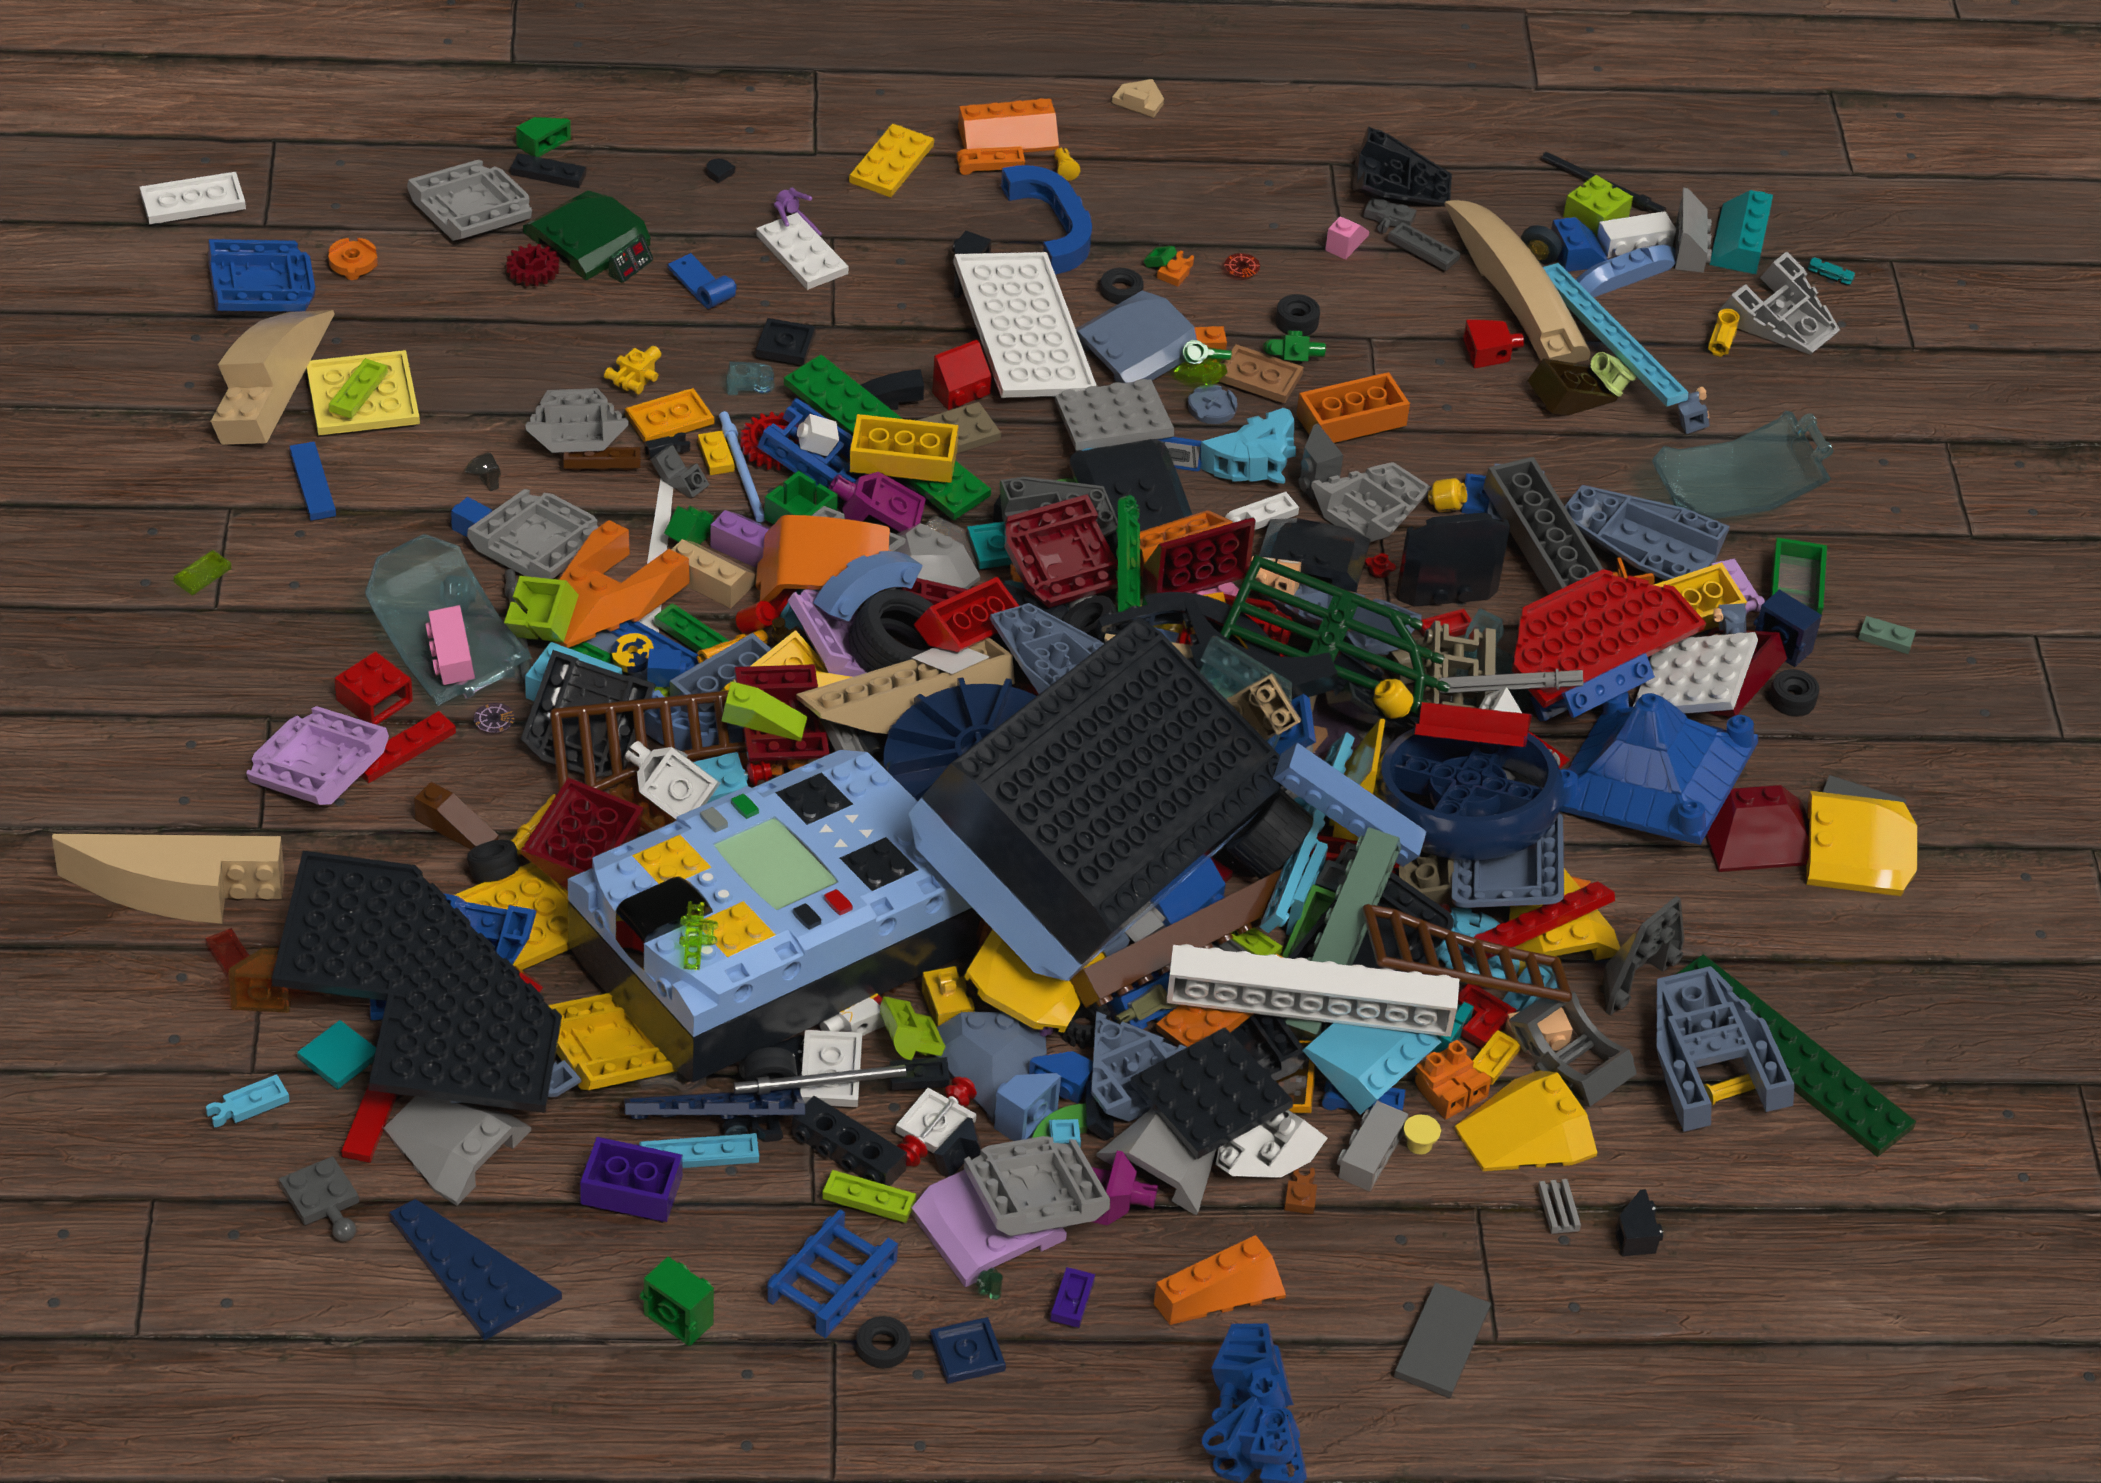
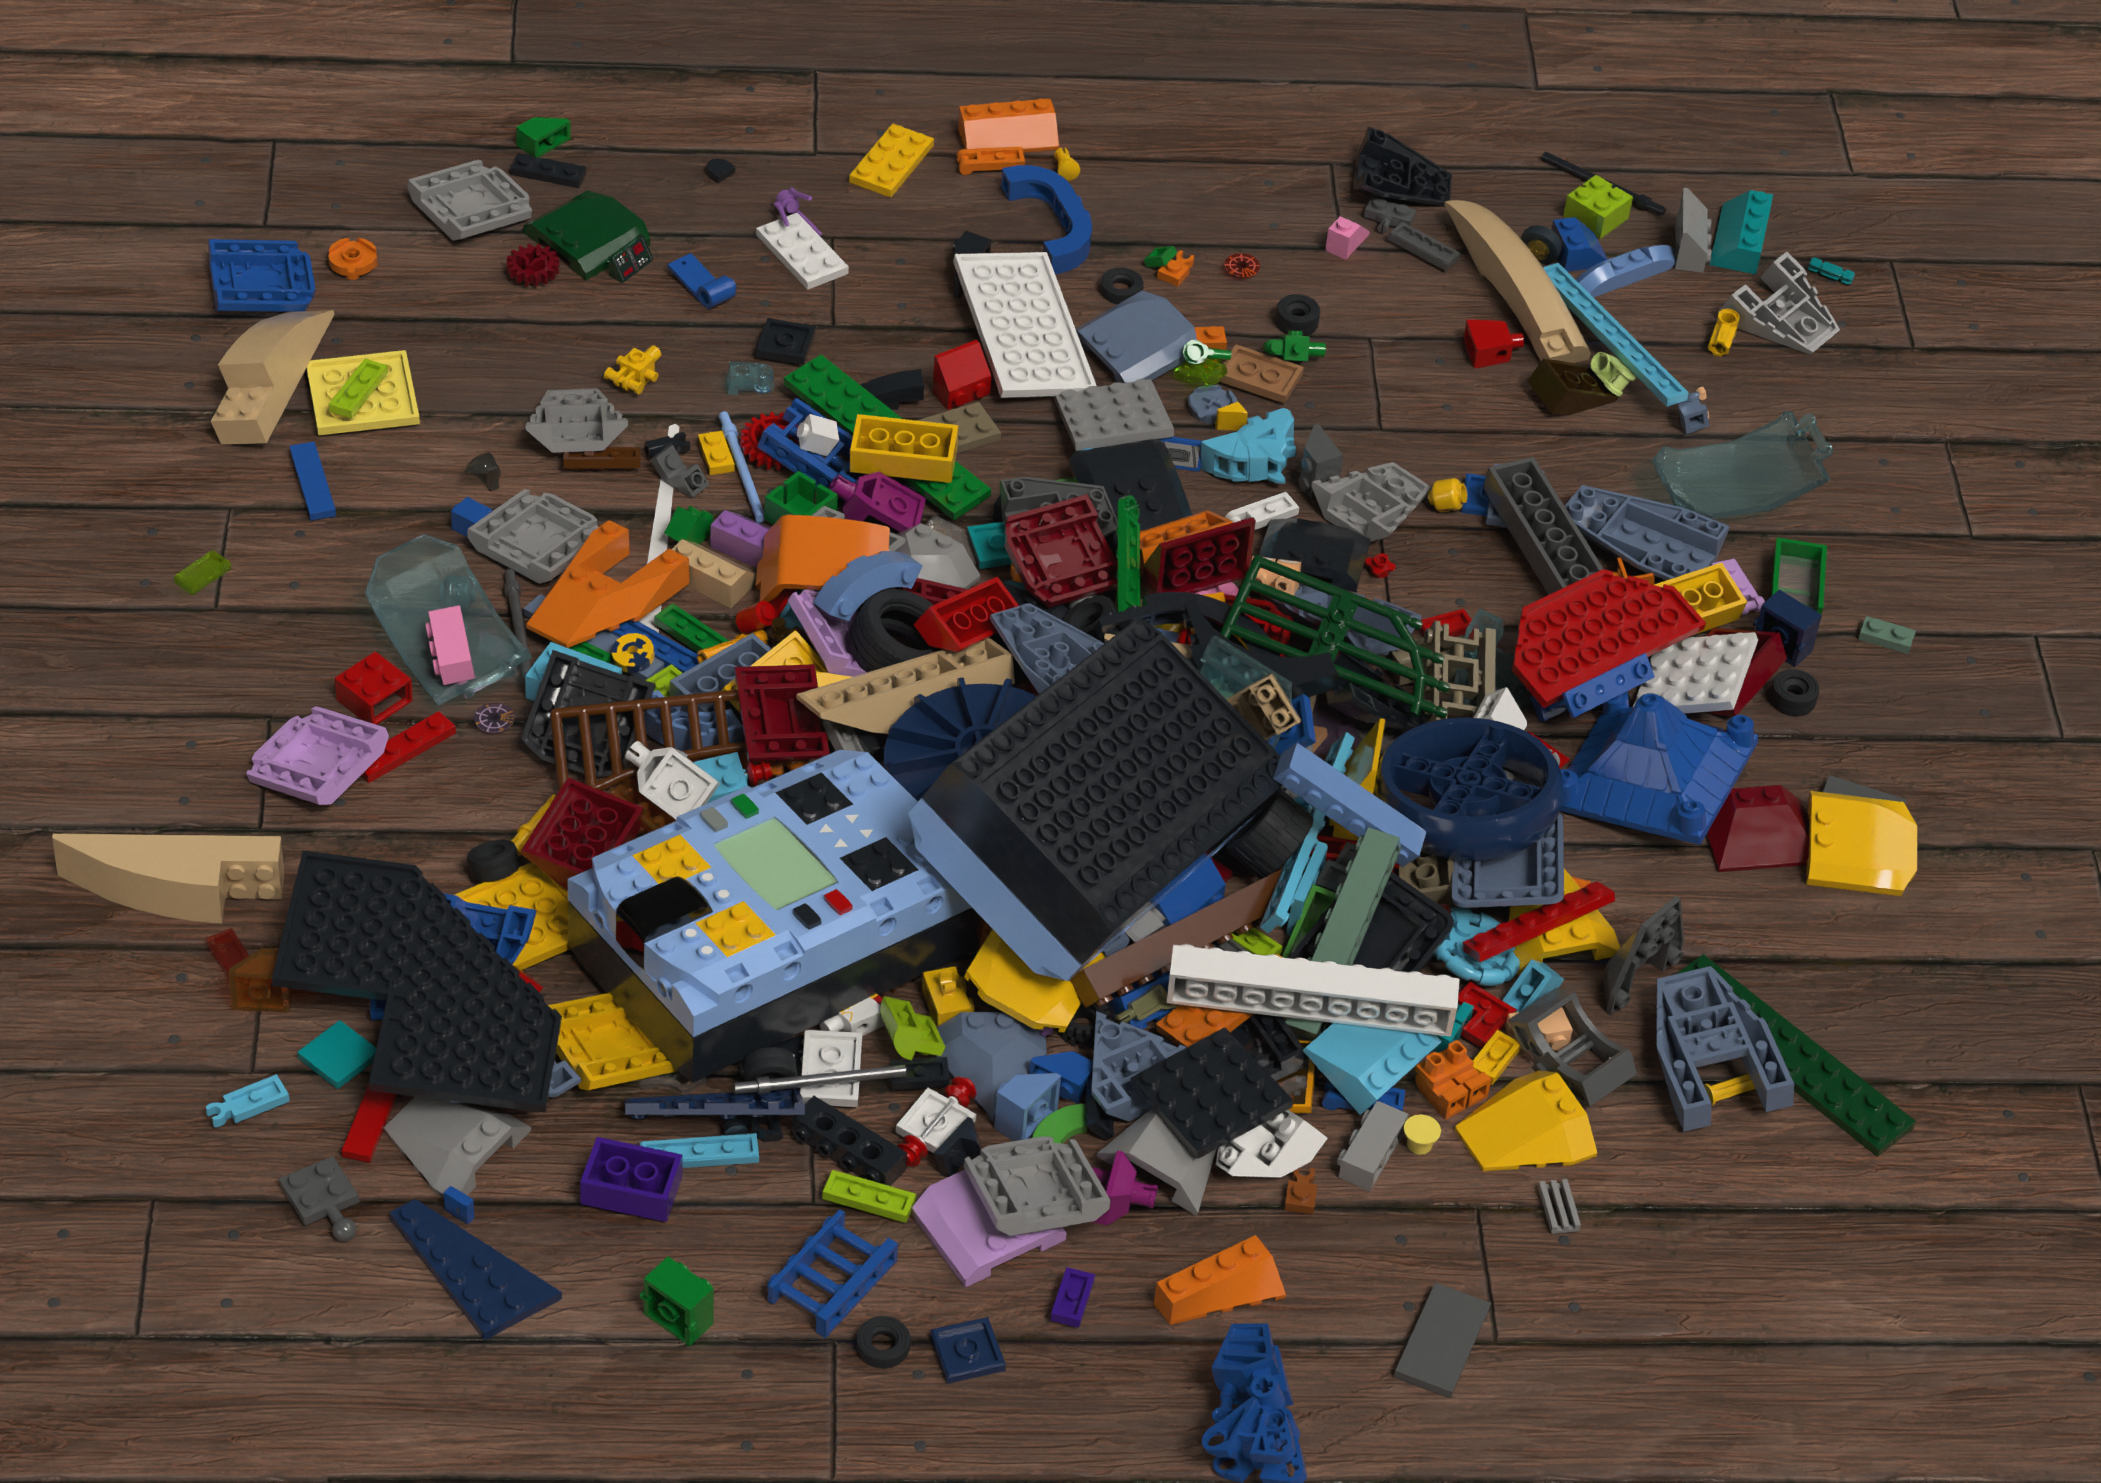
(192, 197): white plate -> none
(451, 817): reddish brown slope -> none
(459, 1204): none -> blue tile
(548, 608): lime piece -> none
(664, 666): blue brick -> none
(669, 415): light orange tile -> none
(696, 941): clear neon green piece -> none
(762, 712): lime slope -> none
(950, 660): white sticker -> none
(990, 1283): clear green plate -> none
(1064, 1130): medium azure tile -> none
(1139, 97): tan plate -> none
(1231, 417): none -> yellow slope
(1354, 407): orange brick -> none
(1393, 698): yellow head -> none
(1453, 560): black wedge -> none
(1473, 724): red slope -> none
(1479, 949): reddish brown bar -> none
(1514, 681): light grey axle -> none
(1635, 232): white brick -> none
(1637, 1227): black slope -> none
(1731, 618): sand blue piece -> none

